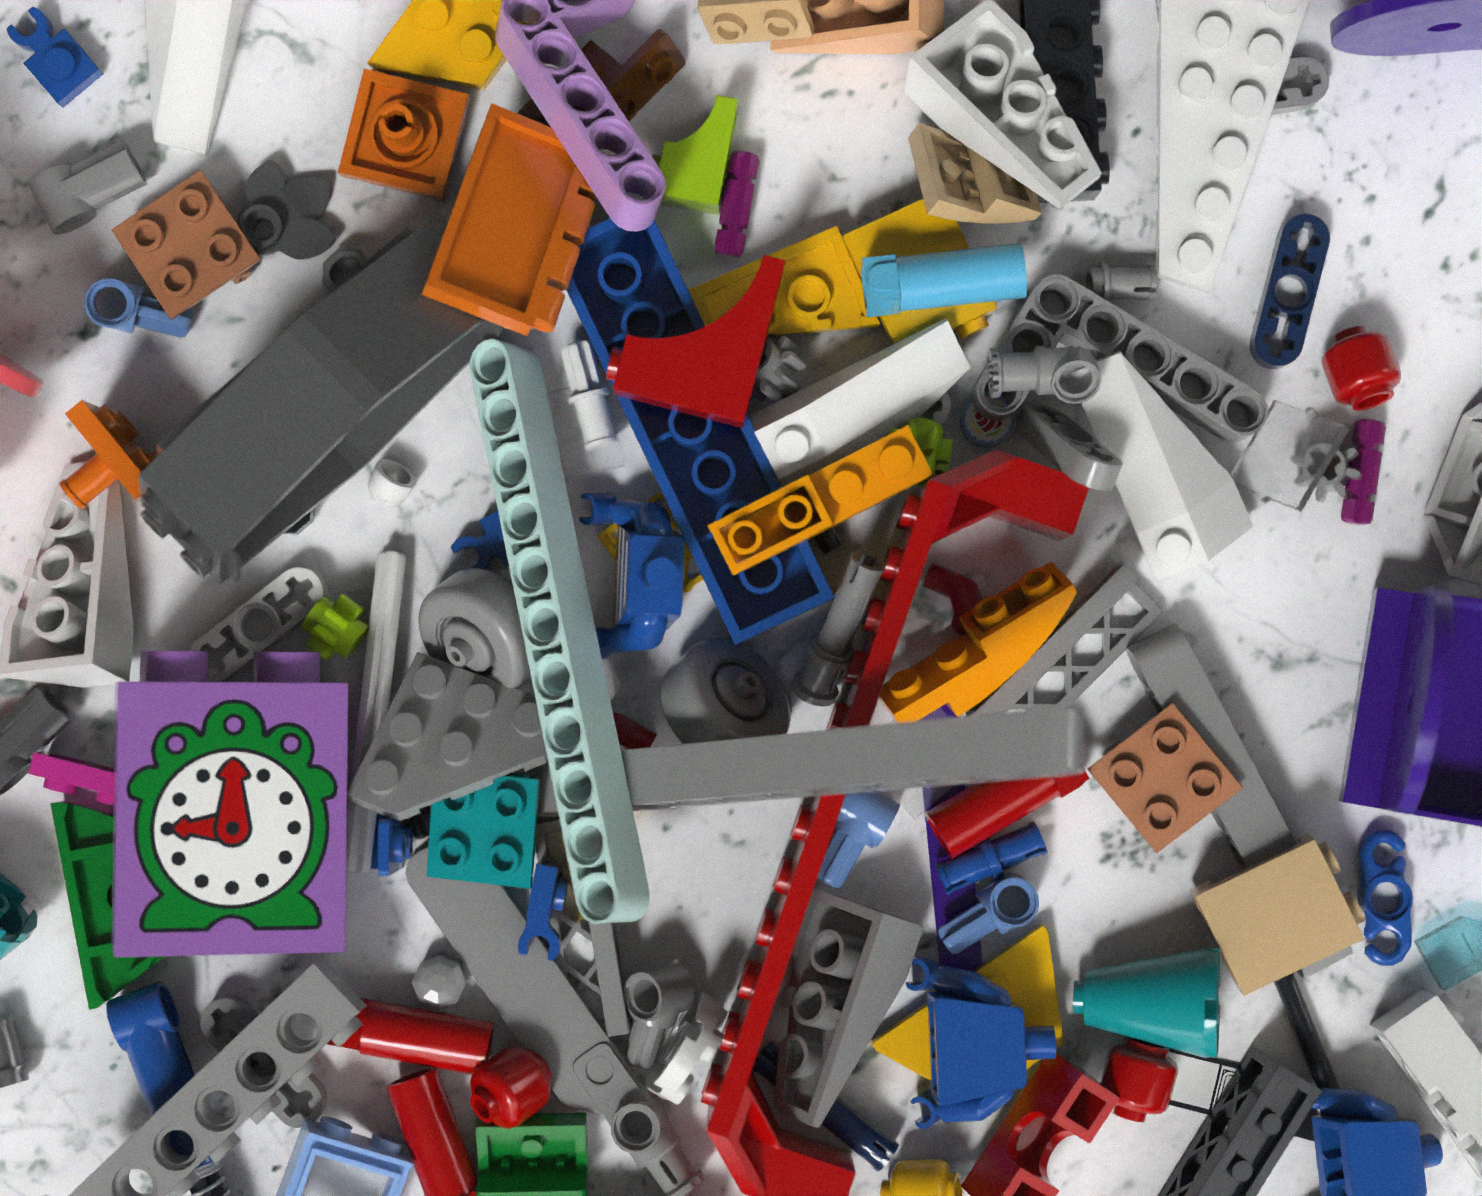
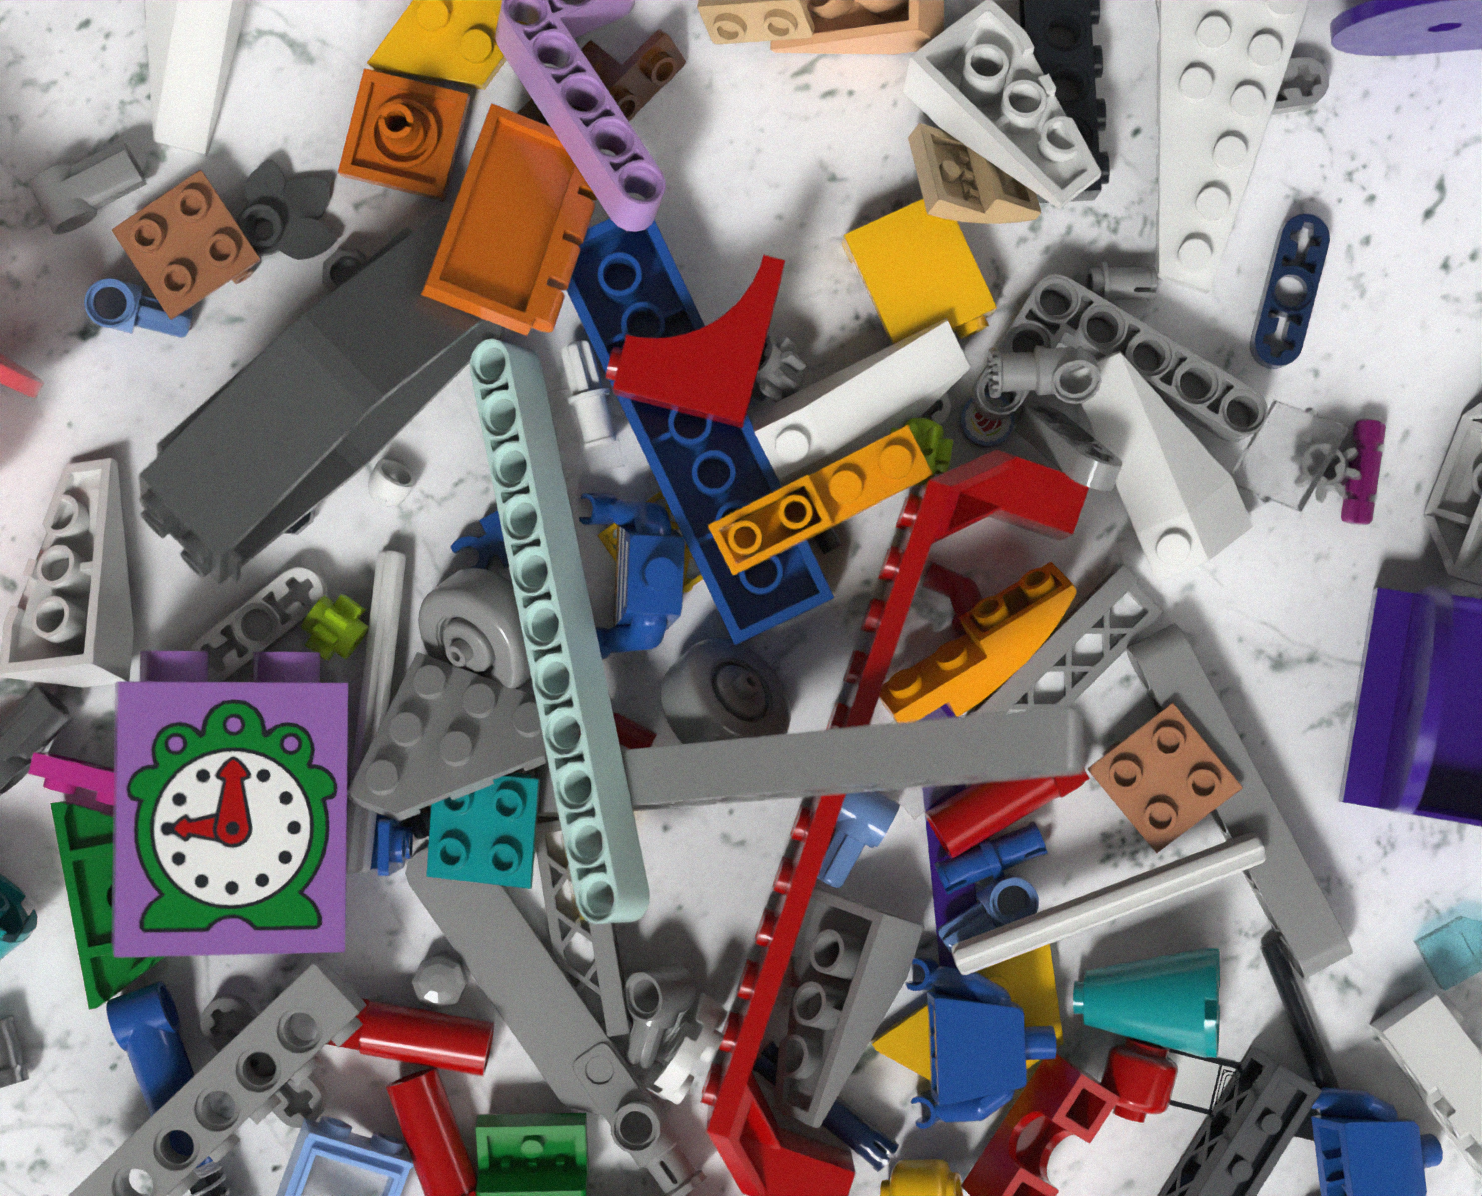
(57, 61): blue plate -> none
(116, 455): orange plate -> none
(510, 1087): red head -> none
(546, 895): blue plate -> none
(699, 164): lime arch -> none
(736, 204): magenta axle -> none
(815, 295): yellow wing -> none
(831, 648): light grey pin -> none
(943, 279): medium azure piece -> none
(1108, 903): none -> white axle
(1279, 914): tan panel -> none
(1361, 368): red head -> none
(1397, 920): blue piece -> none

